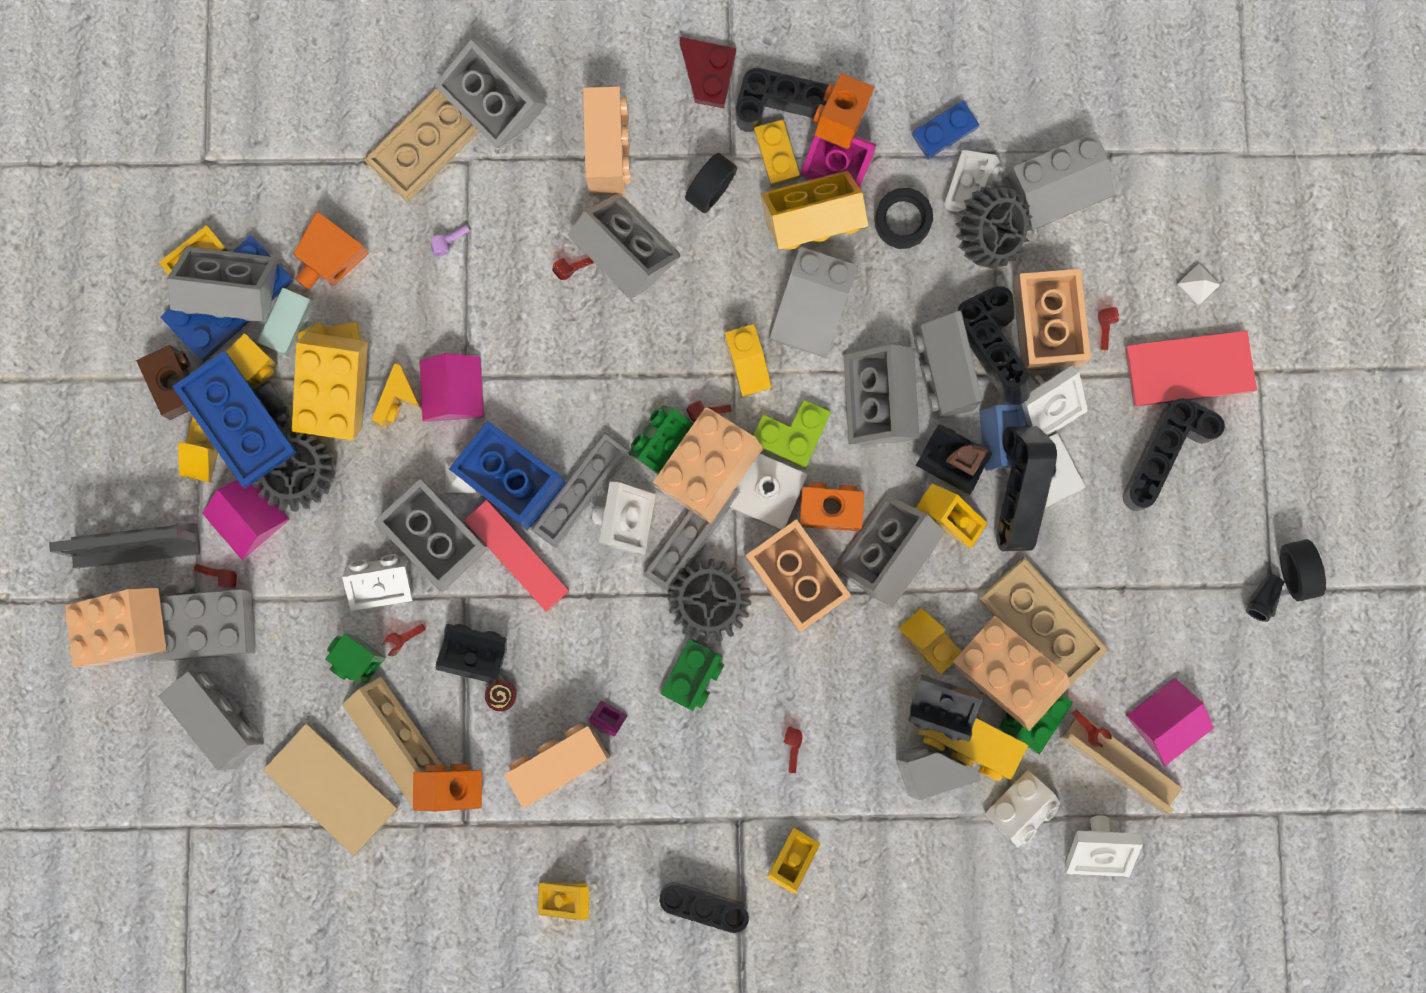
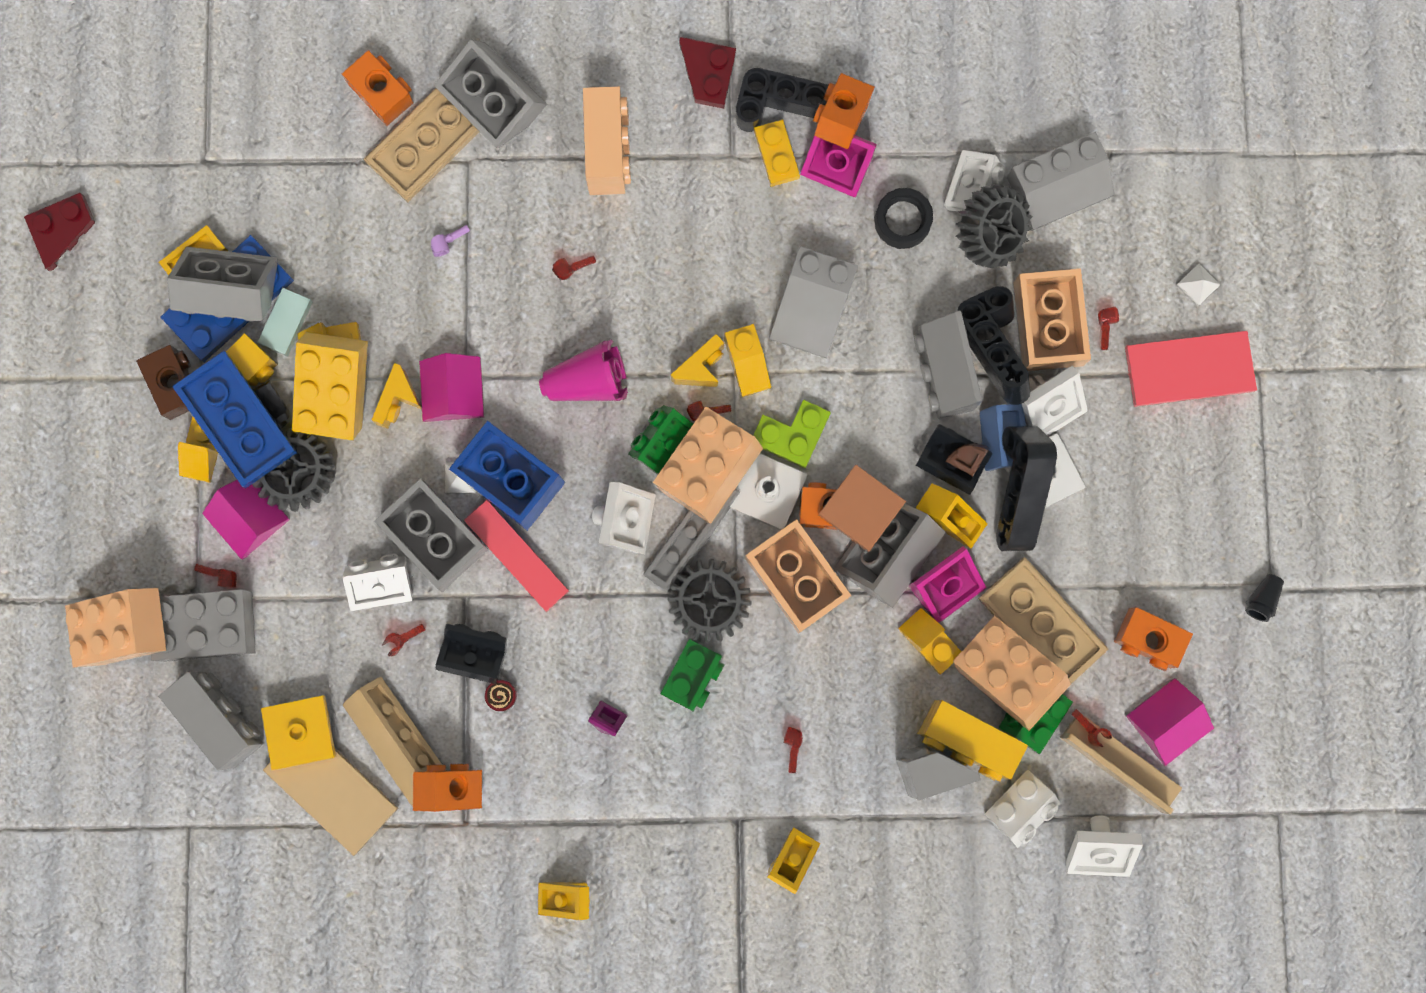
(59, 227): none -> dark red wing
(130, 546): dark grey fence -> none
(298, 732): none -> yellow plate
(326, 253): orange torso -> none
(353, 658): green brick -> none
(368, 72): none -> orange brick
(555, 764): light nougat brick -> none
(580, 490): light grey tile -> none
(587, 376): none -> dark pink cone
(623, 245): light grey slope -> none
(693, 369): none -> yellow slope
(711, 182): black tyre -> none
(715, 919): black beam -> none
(814, 210): yellow brick -> none
(862, 508): none -> nougat tile
(881, 395): light grey slope -> none
(944, 708): black bracket -> none
(945, 130): blue plate -> none
(948, 585): none -> dark pink slope
(1165, 457): black beam -> none
(1171, 639): none -> orange brick
(1302, 570): black tyre -> none

